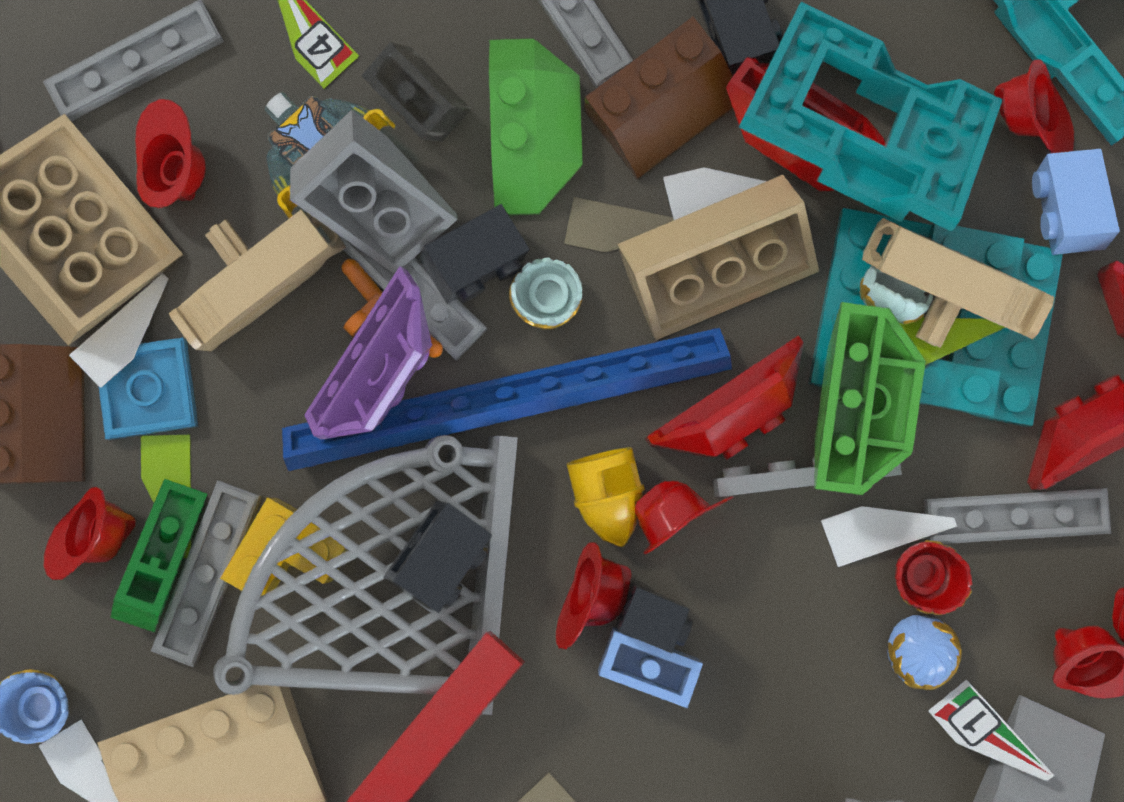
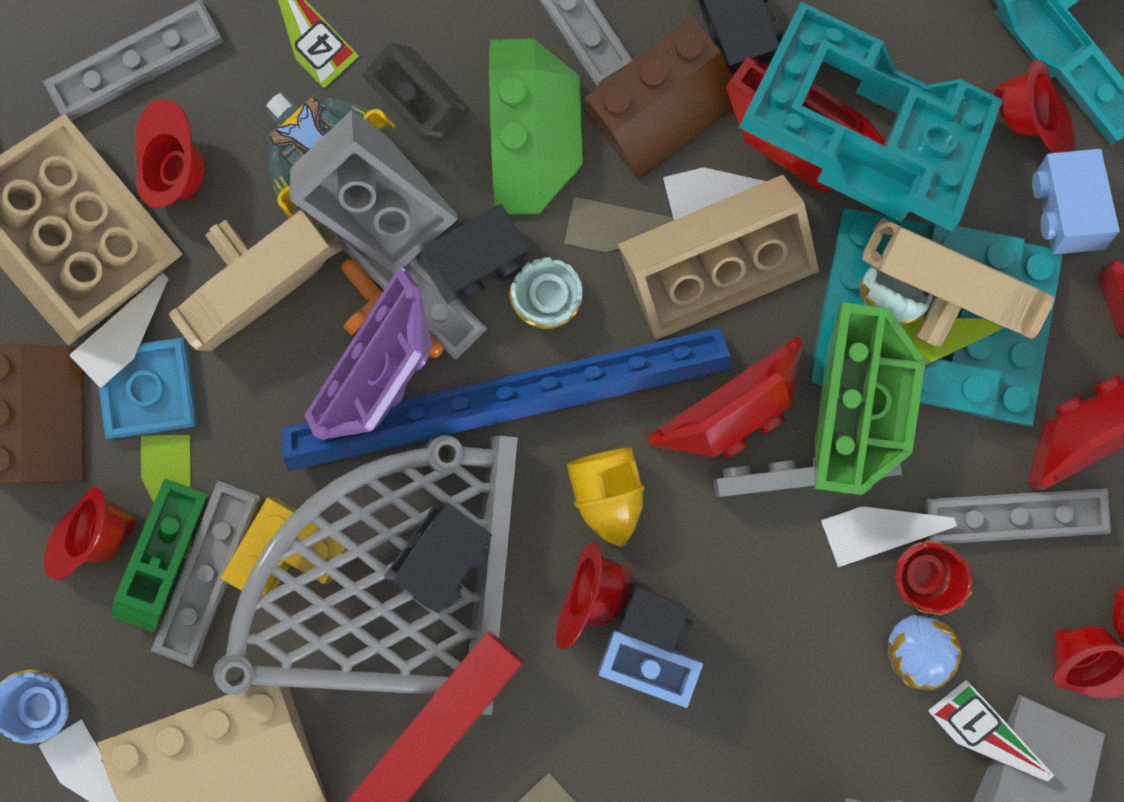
(668, 510): red piece -> none

